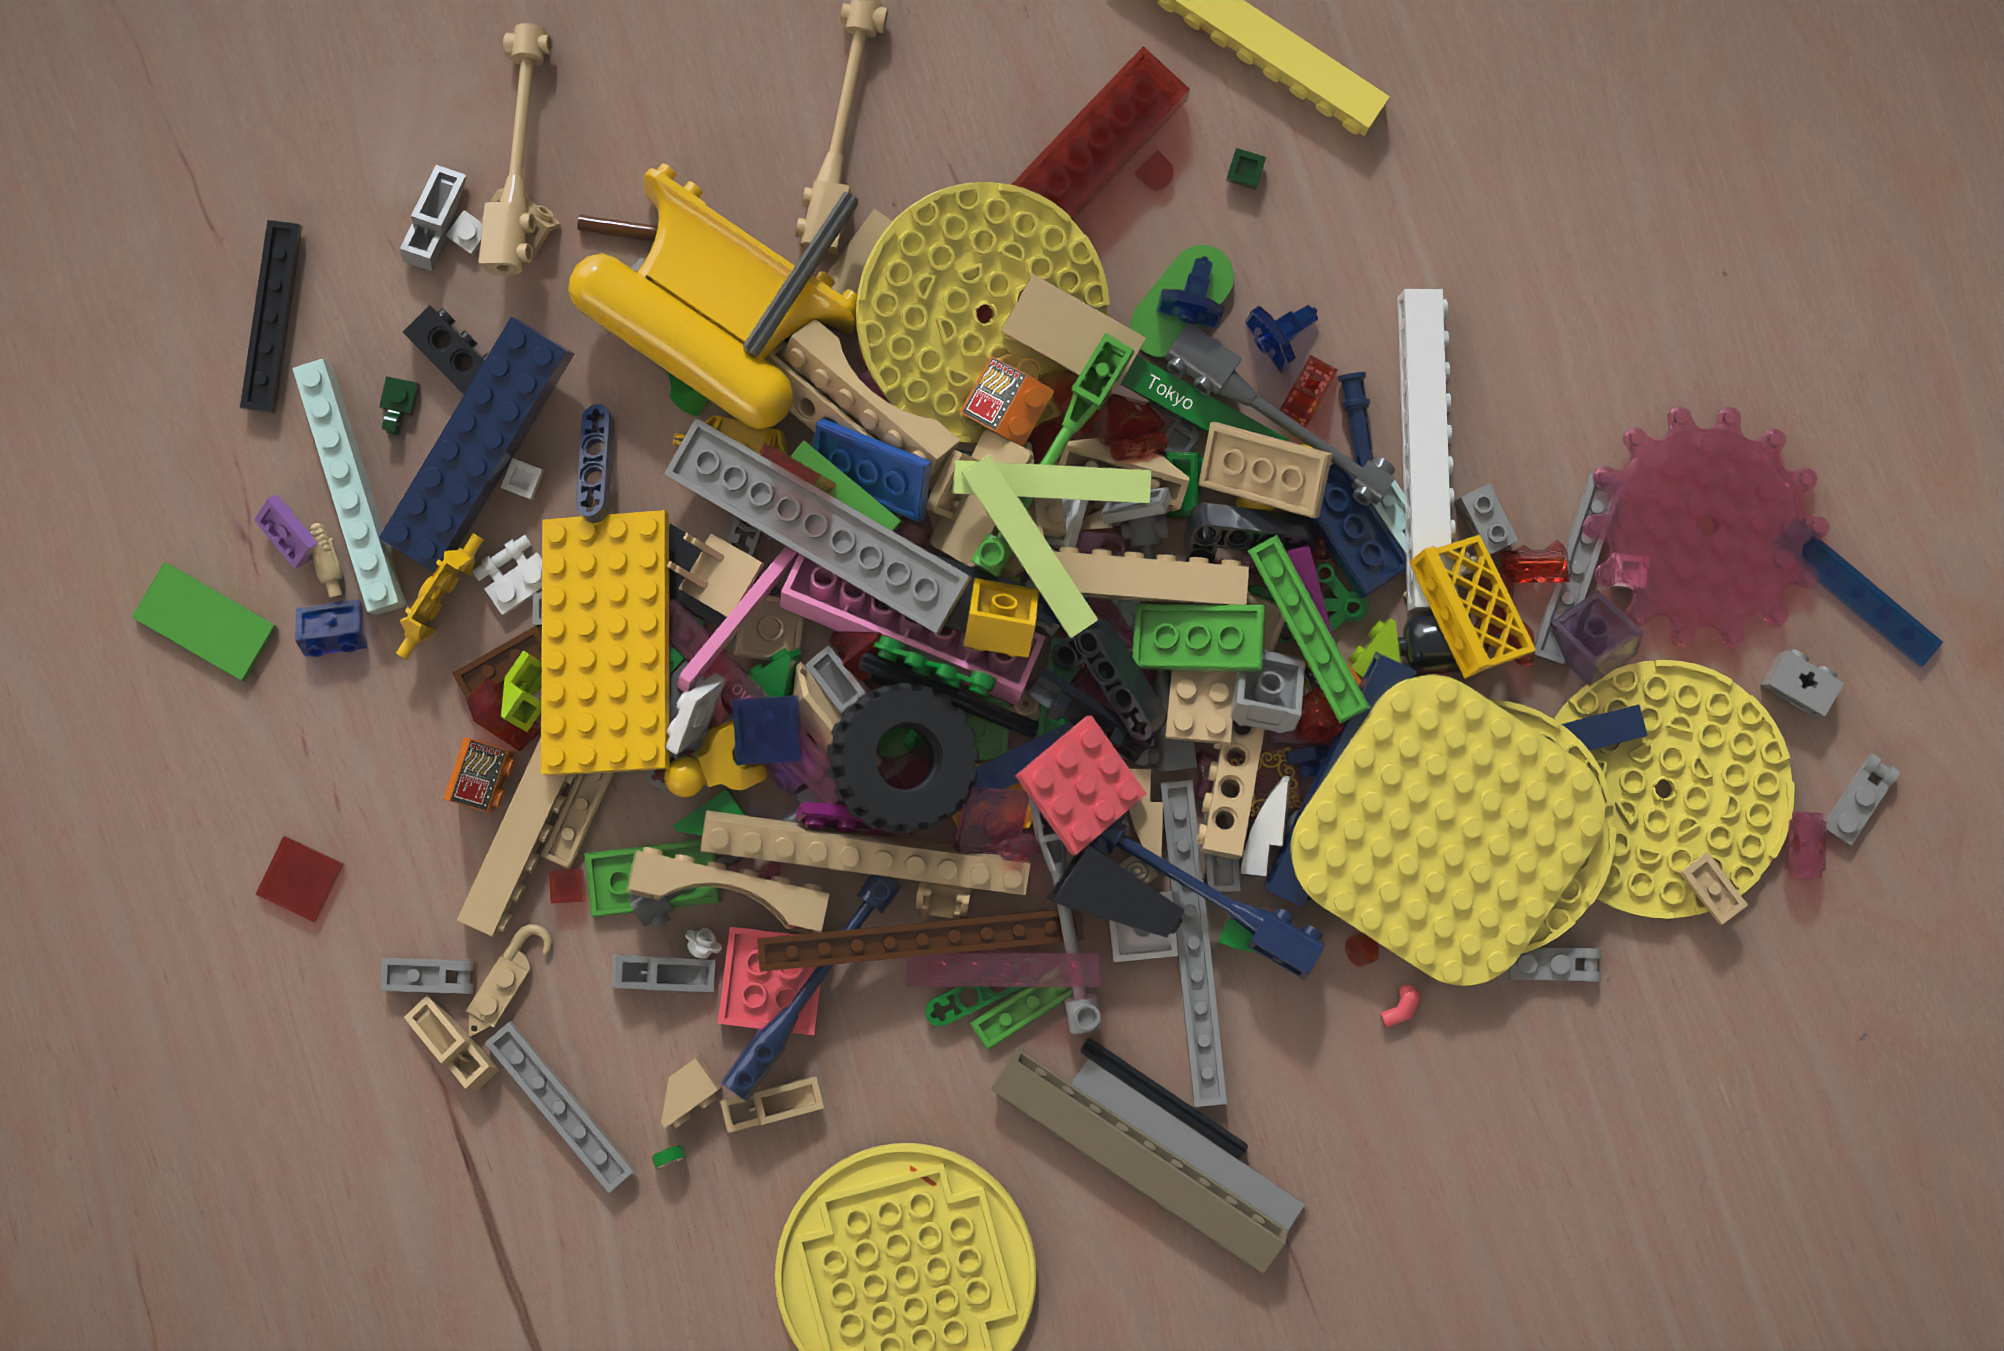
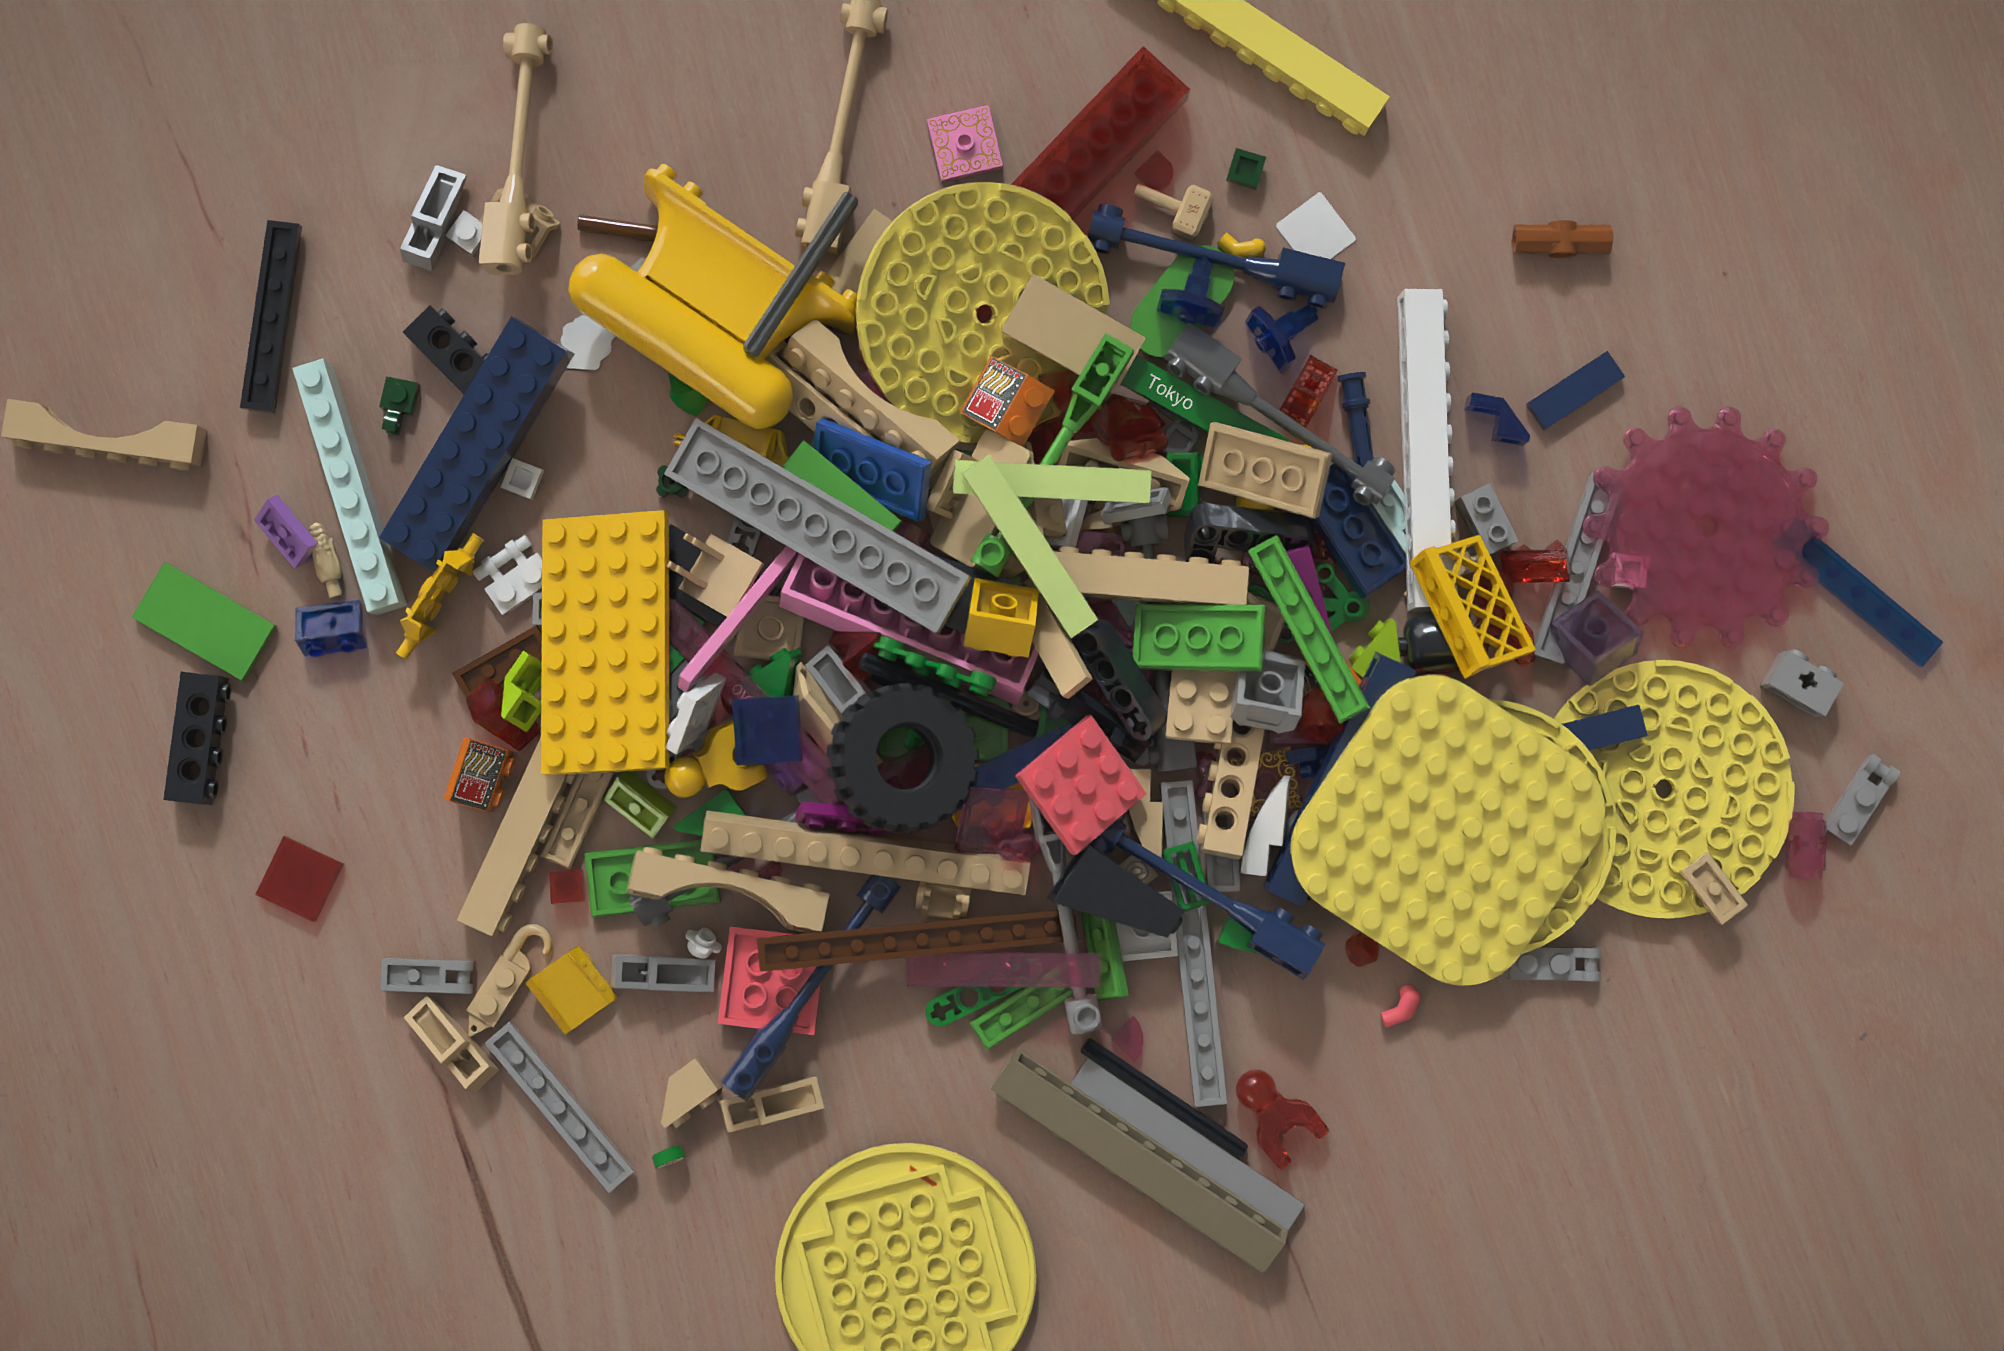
(168, 442): none -> tan arch
(183, 751): none -> black brick
(571, 989): none -> yellow slope
(588, 342): none -> white sticker
(592, 463): dark blue beam -> none
(640, 803): none -> lime slope
(666, 488): none -> dark green plate
(797, 468): clear red tile -> none
(965, 143): none -> bright pink plate
(1057, 650): none -> tan tile
(1103, 938): none -> bright green tile
(1130, 1038): none -> clear pink tile
(1191, 211): none -> tan piece
(1198, 870): none -> green tile
(1245, 249): none -> yellow arm
(1276, 1114): none -> clear red piece
(1290, 273): none -> dark blue bar
(1316, 229): none -> white sticker
(1506, 426): none -> clear blue slope
(1562, 239): none -> dark orange piece
(1575, 390): none -> dark blue tile

